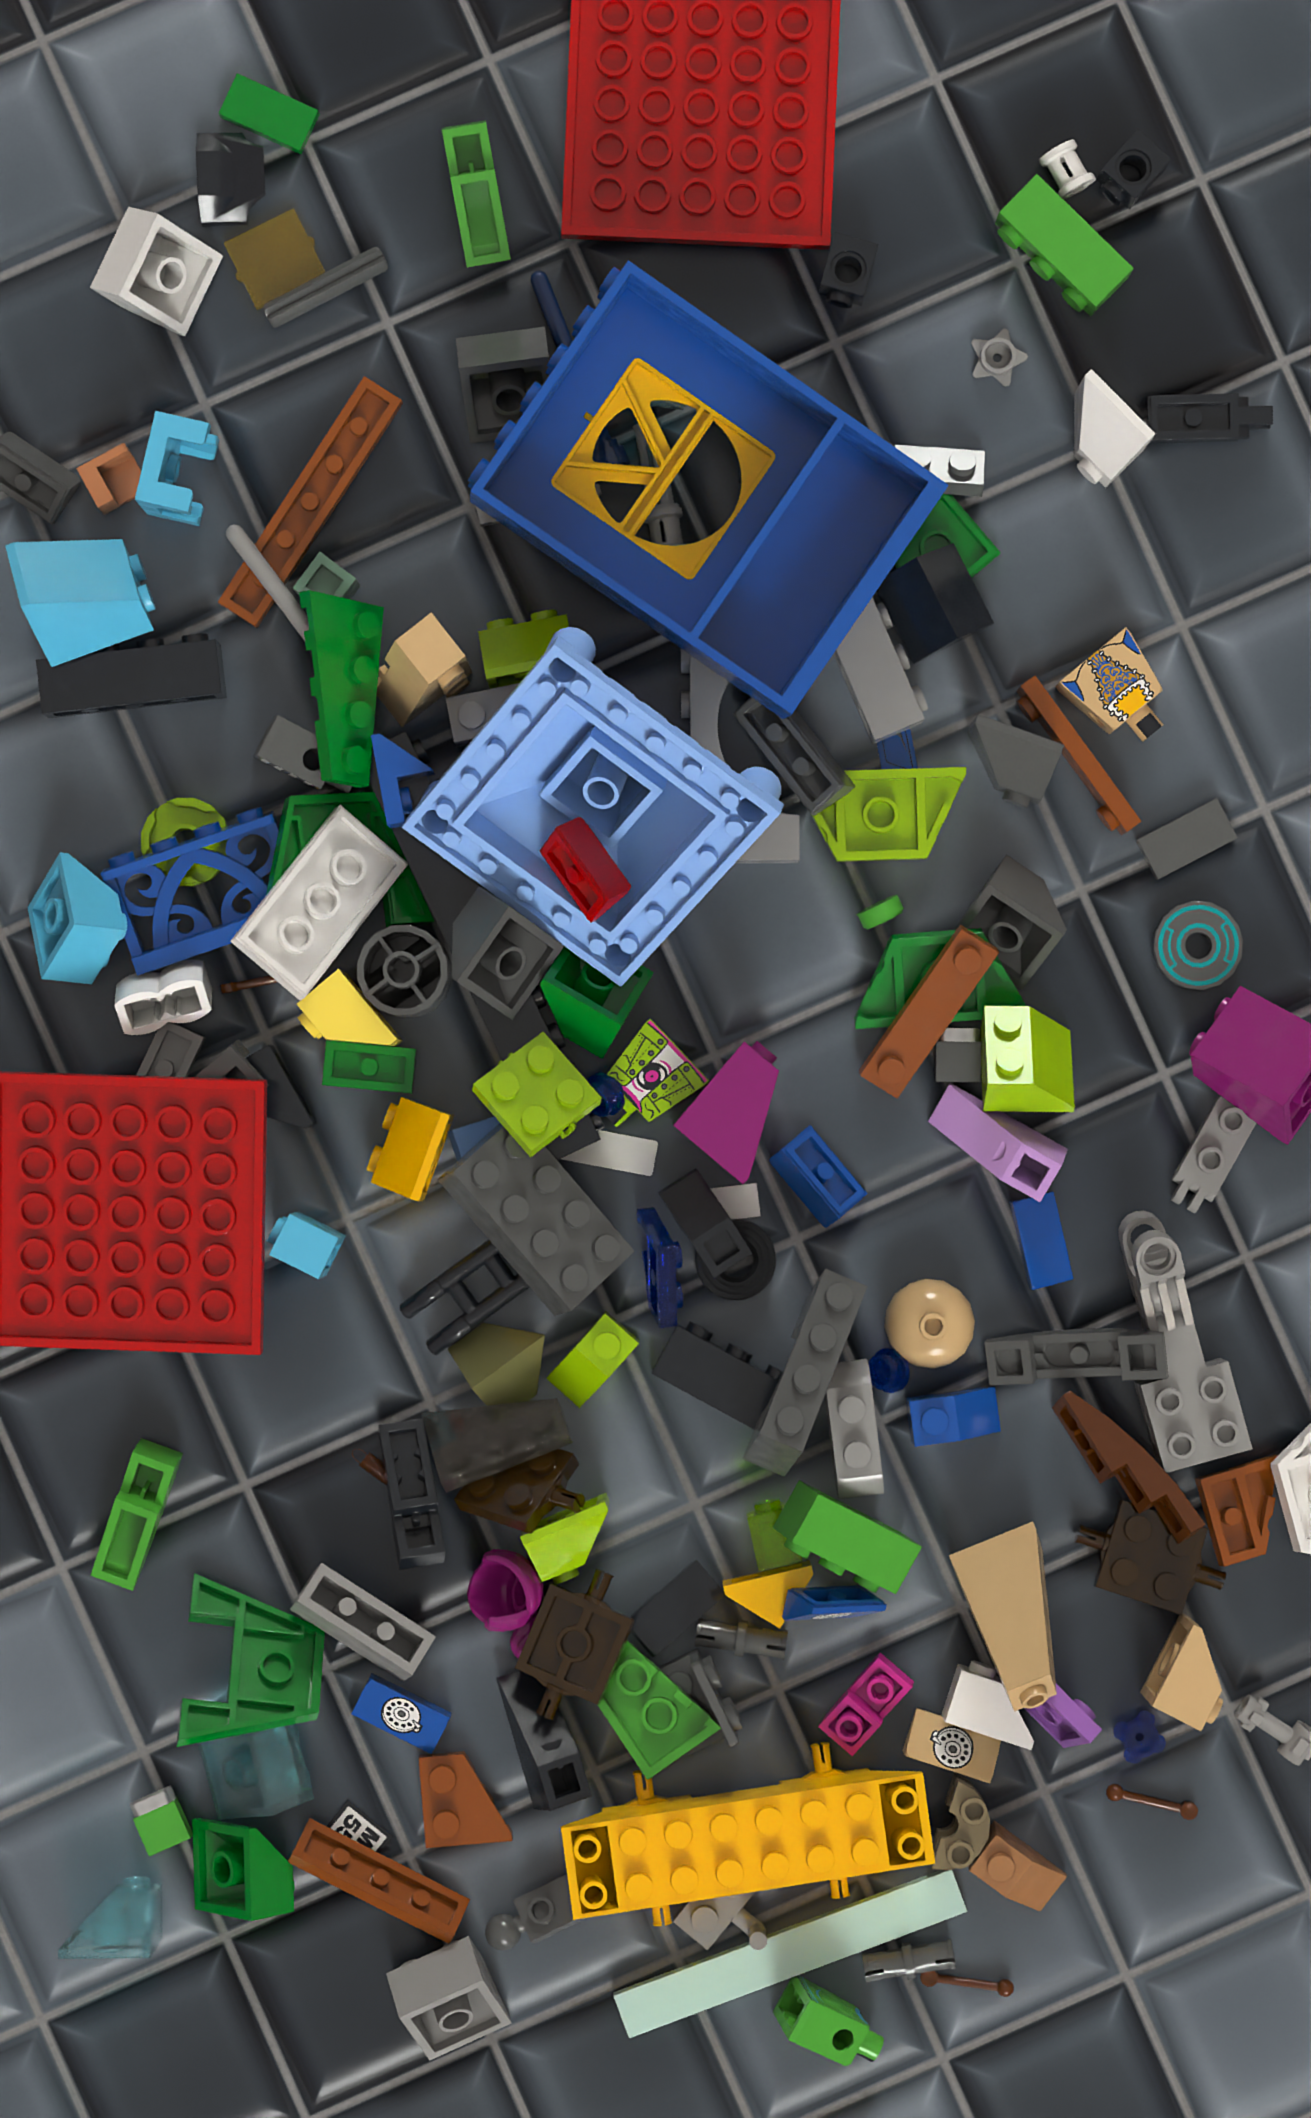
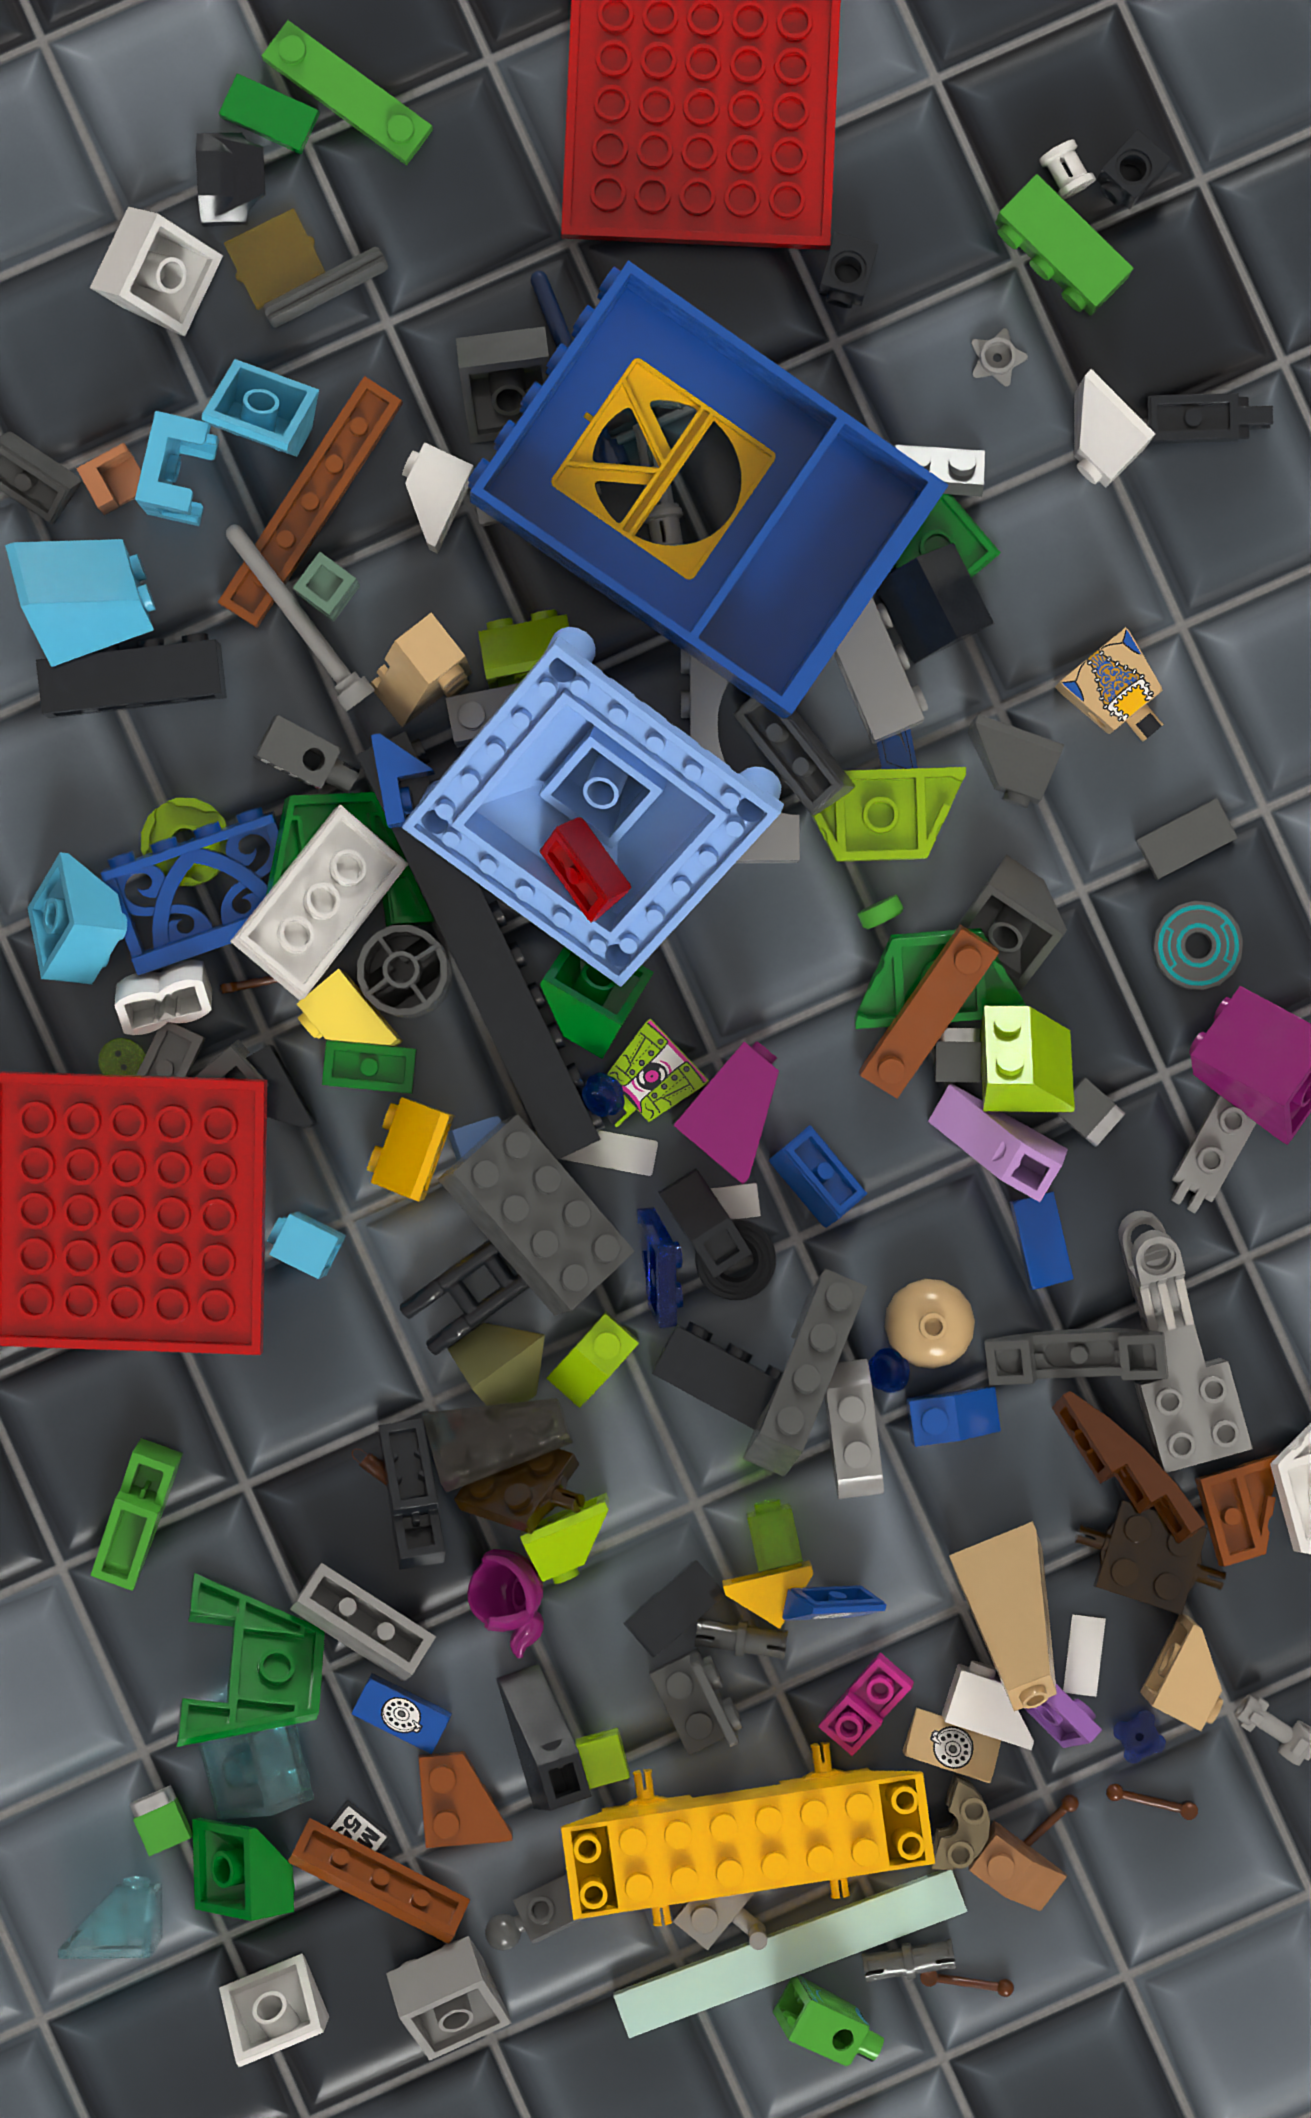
(121, 1057): none -> clear neon green tile
(263, 407): none -> medium azure slope
(273, 2009): none -> white slope
(346, 669): green wing -> none
(347, 92): none -> bright green plate
(436, 488): none -> white slope
(476, 193): bright green slope -> none
(499, 952): dark grey slope -> none
(537, 1094): lime plate -> none
(574, 1644): dark brown plate -> none
(603, 1758): none -> lime piece
(653, 1713): bright green wing -> none
(845, 1539): bright green brick -> none
(1068, 1804): none -> reddish brown hinge
(1084, 1655): none -> white sticker
(1093, 1112): none -> dark grey piece
(1114, 808): dark orange plate -> none

